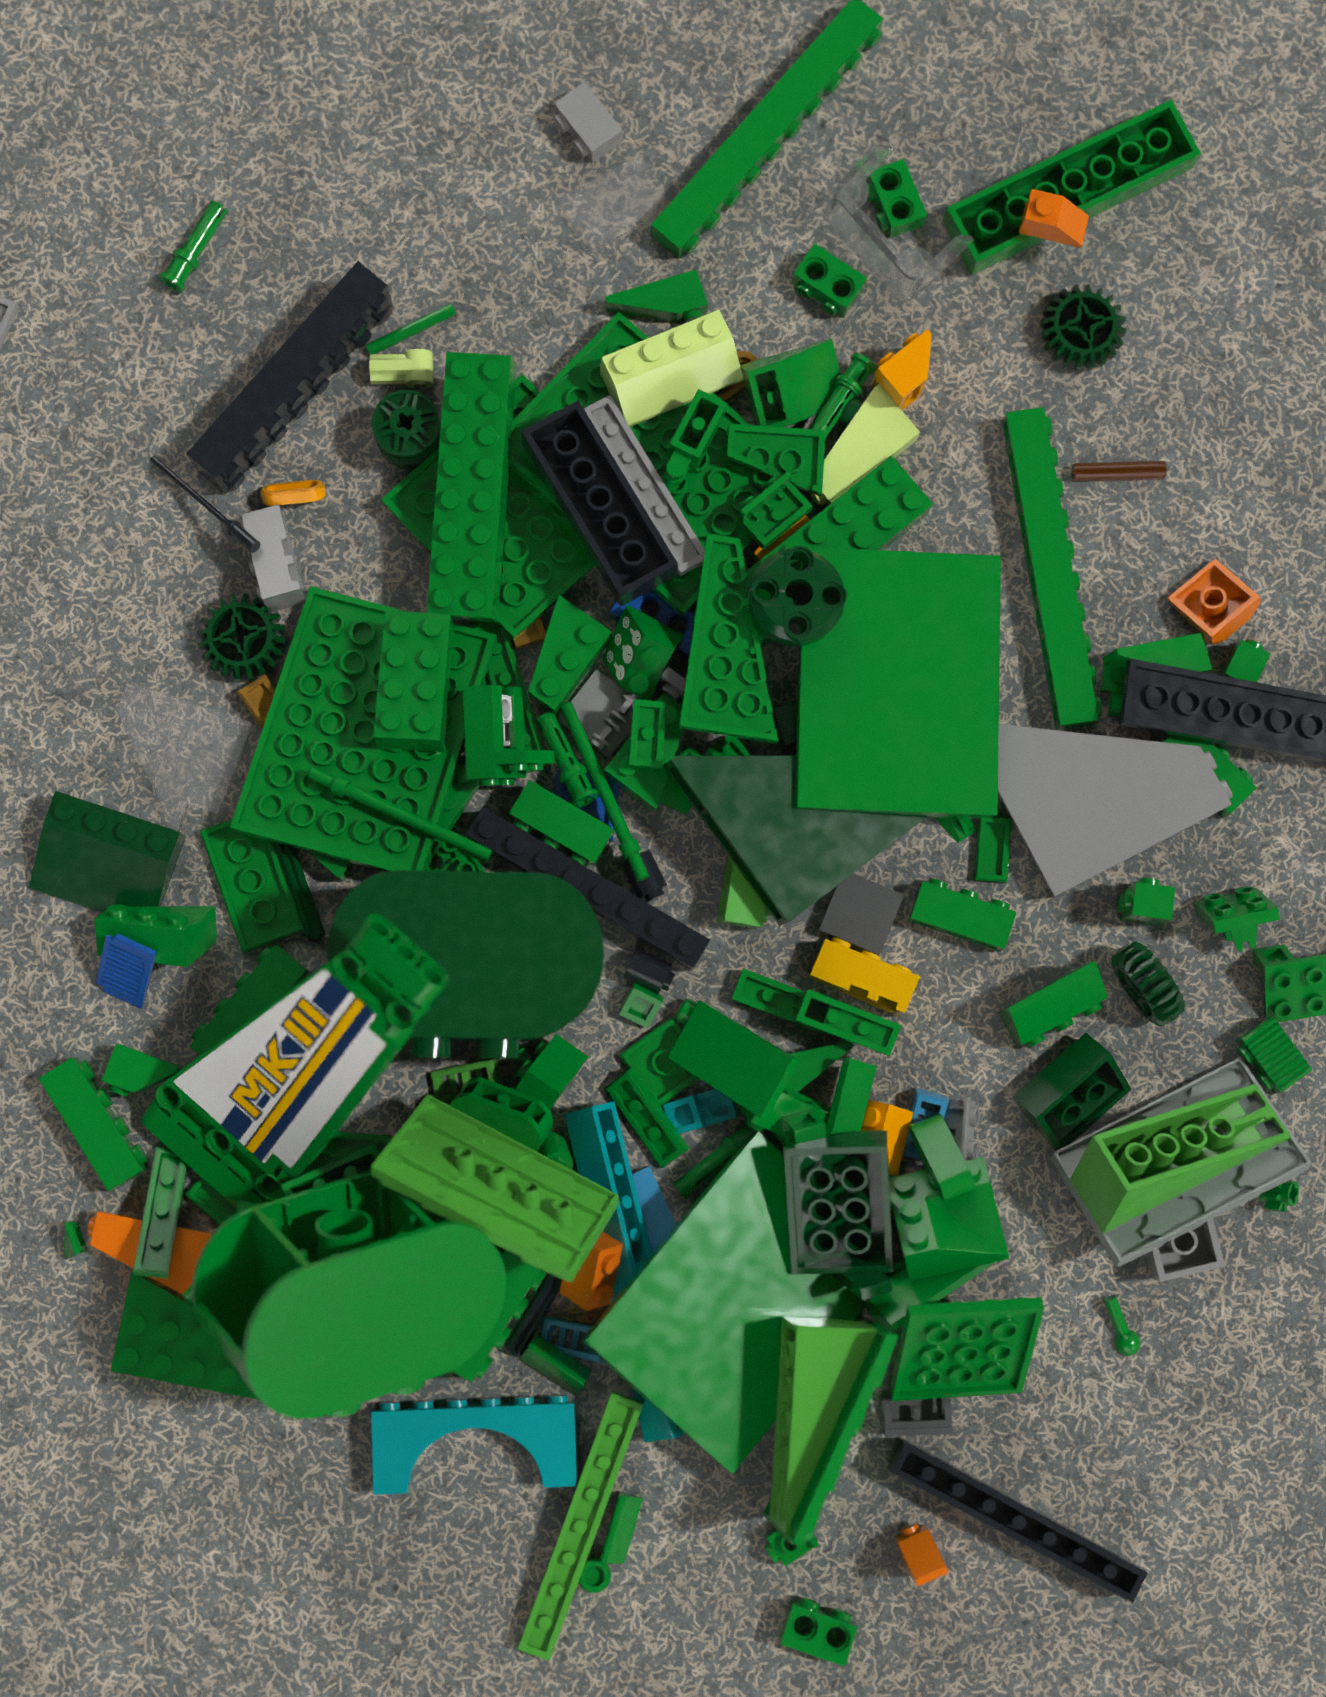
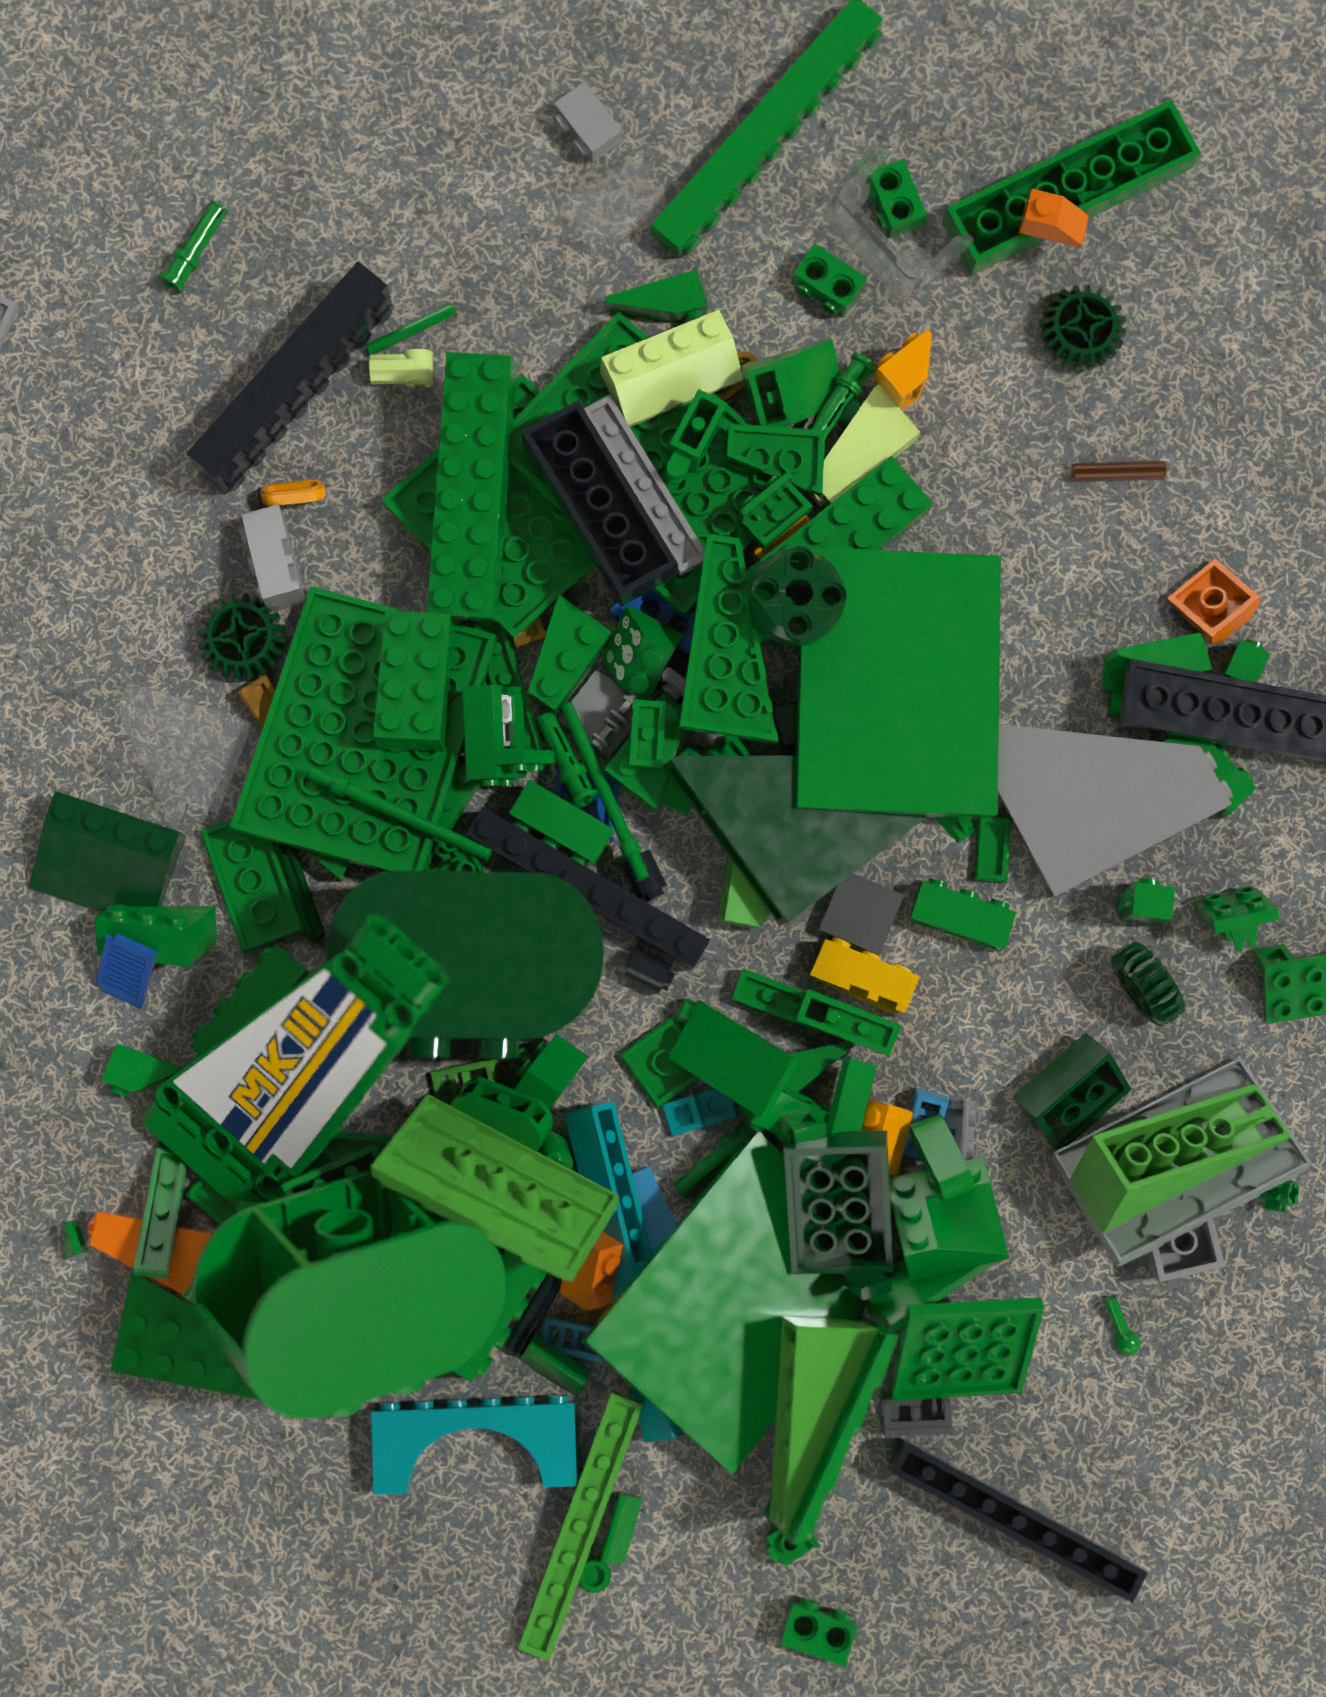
(93, 1123): green brick -> none
(233, 528): black piece -> none
(397, 444): dark green wheel -> none
(641, 1005): green plate -> none
(647, 1118): green tile -> none
(920, 1554): orange slope -> none
(1050, 568): green brick -> none
(1055, 1005): green slope -> none
(1272, 1056): green brick -> none

